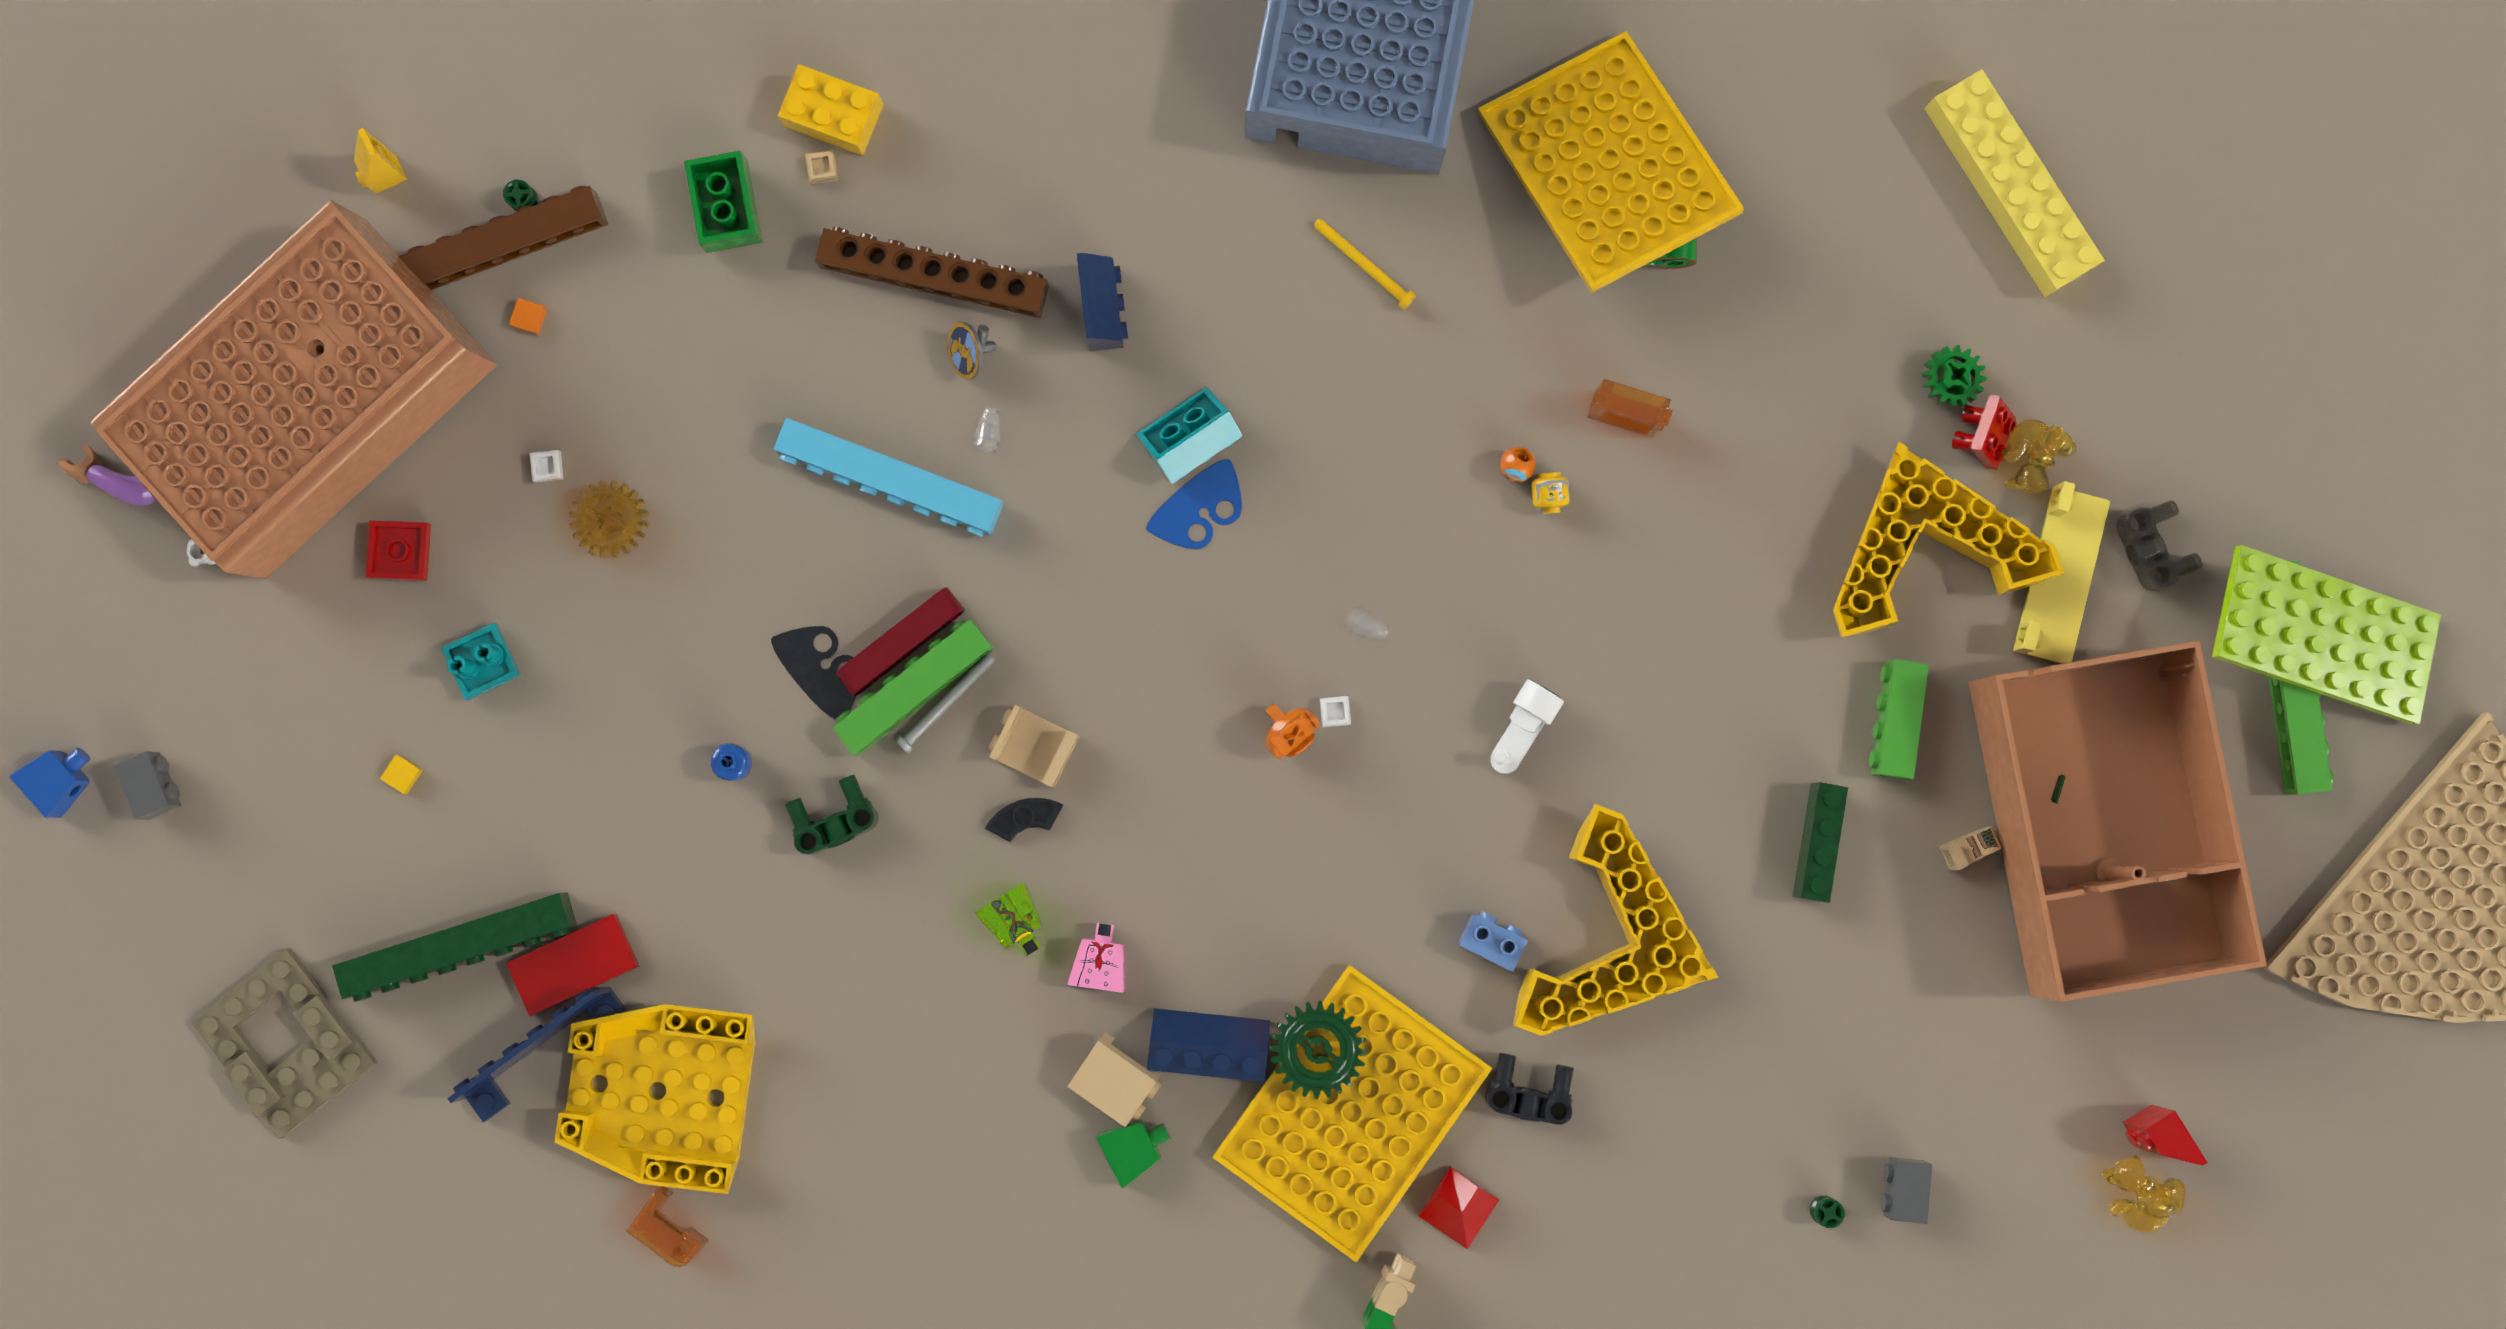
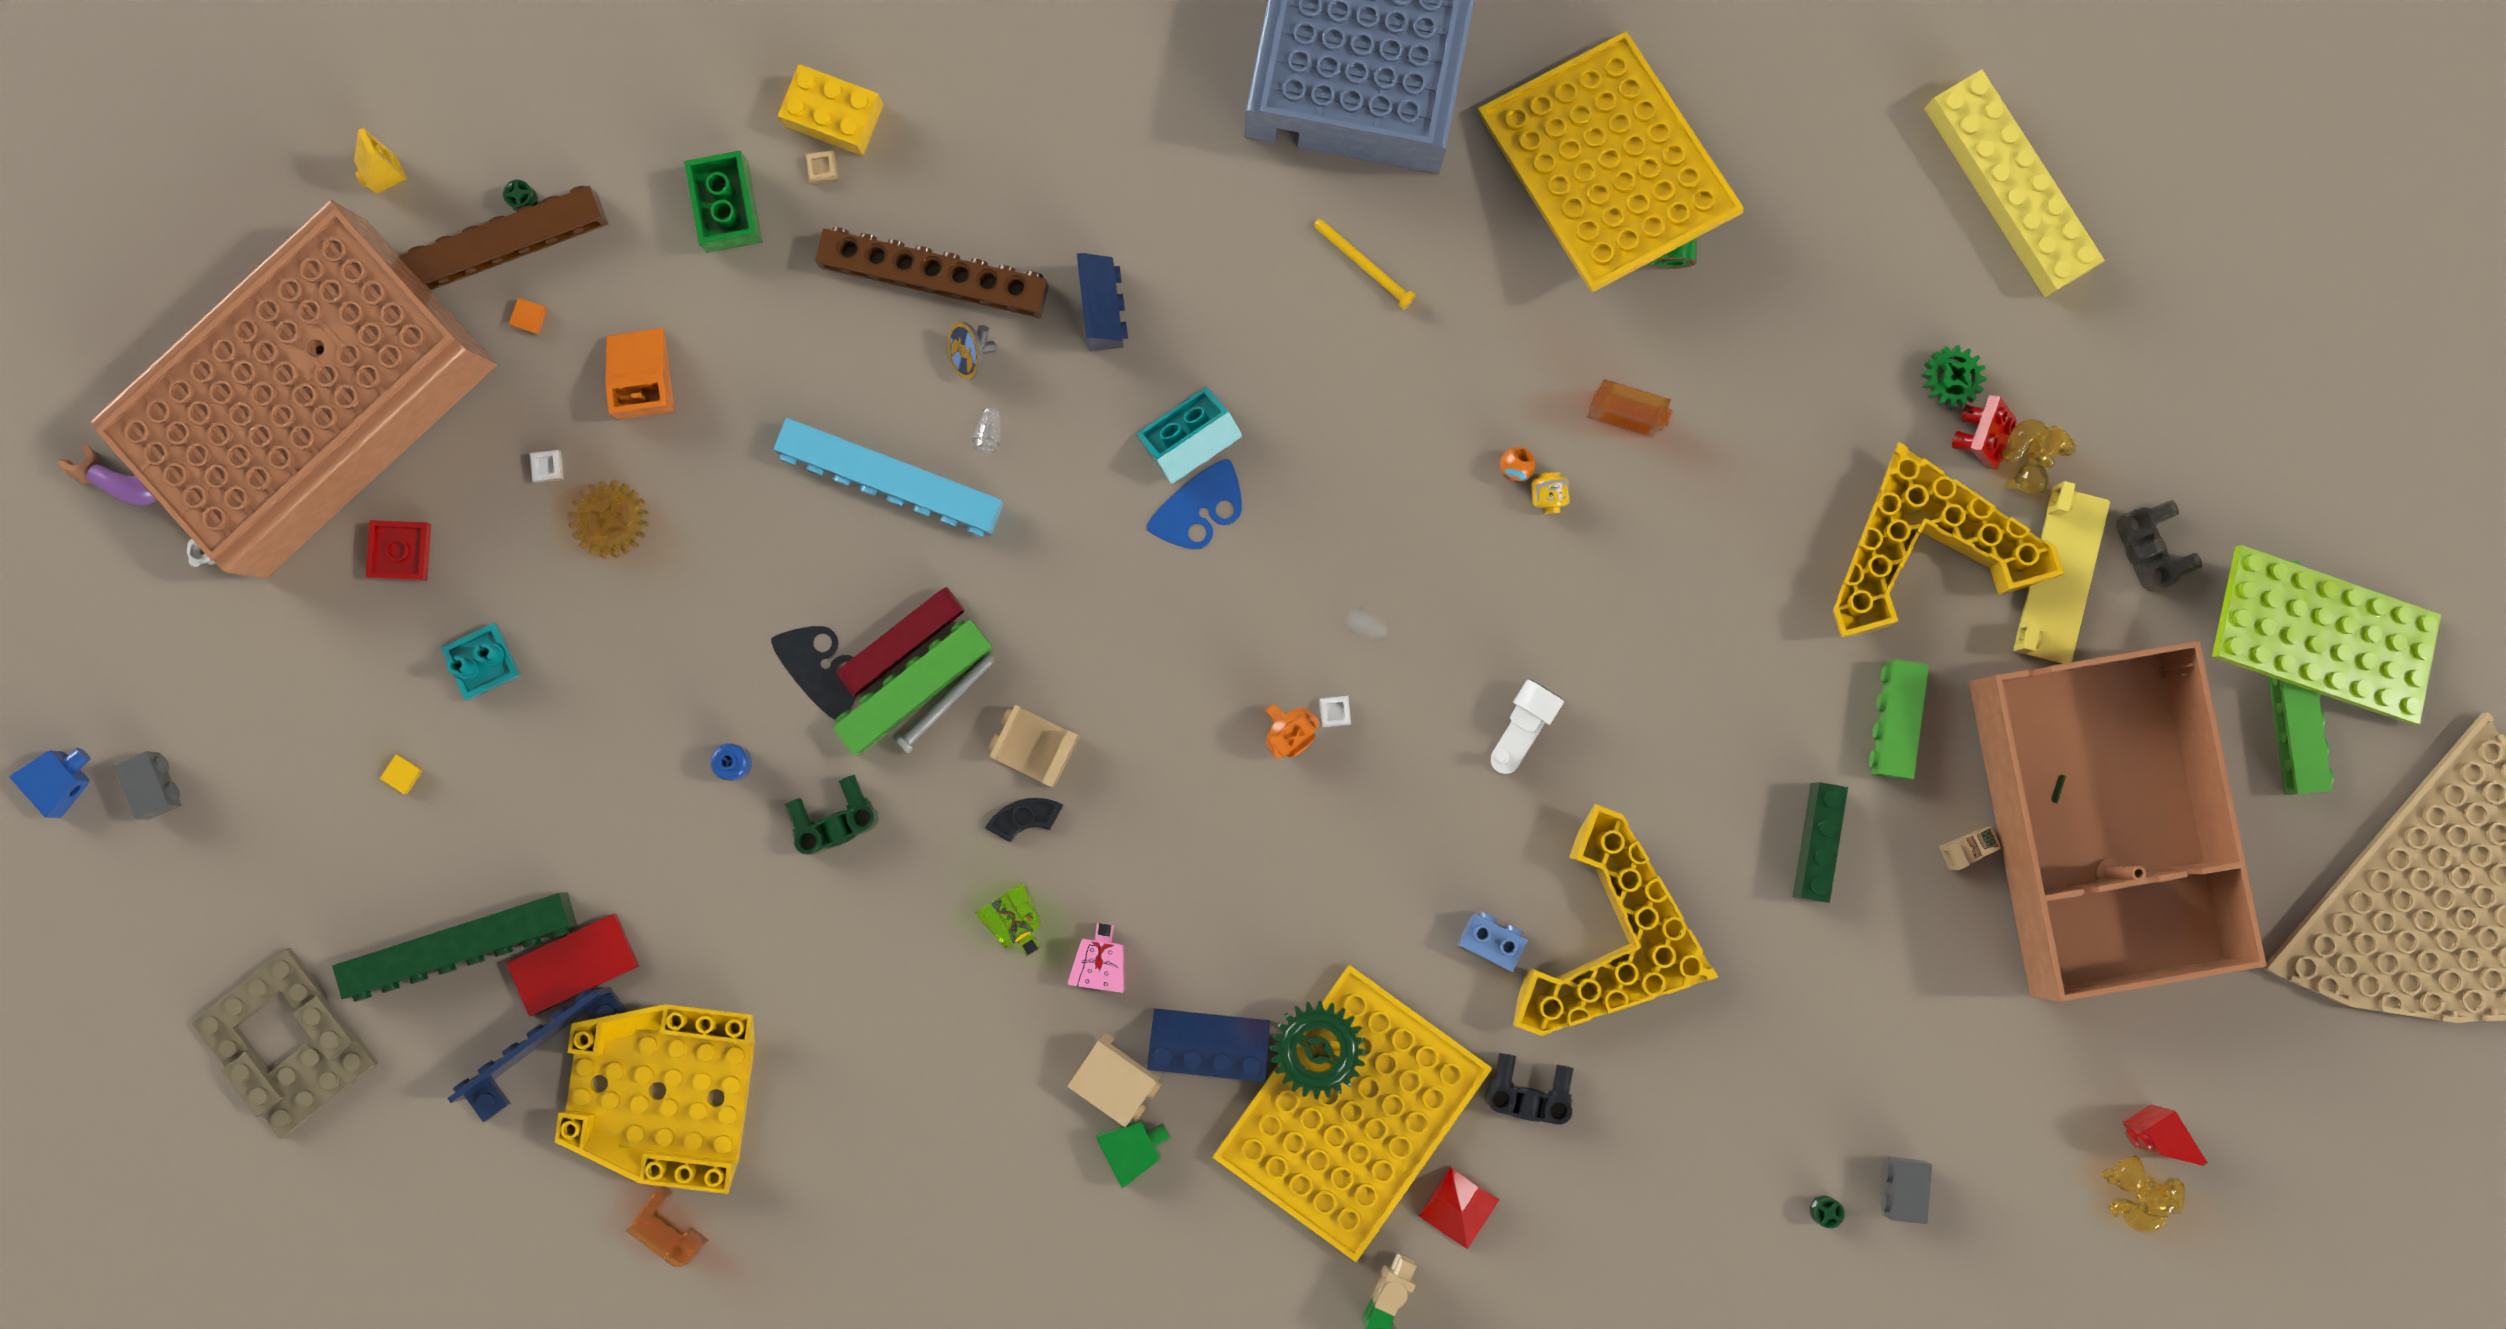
(638, 374): none -> orange slope

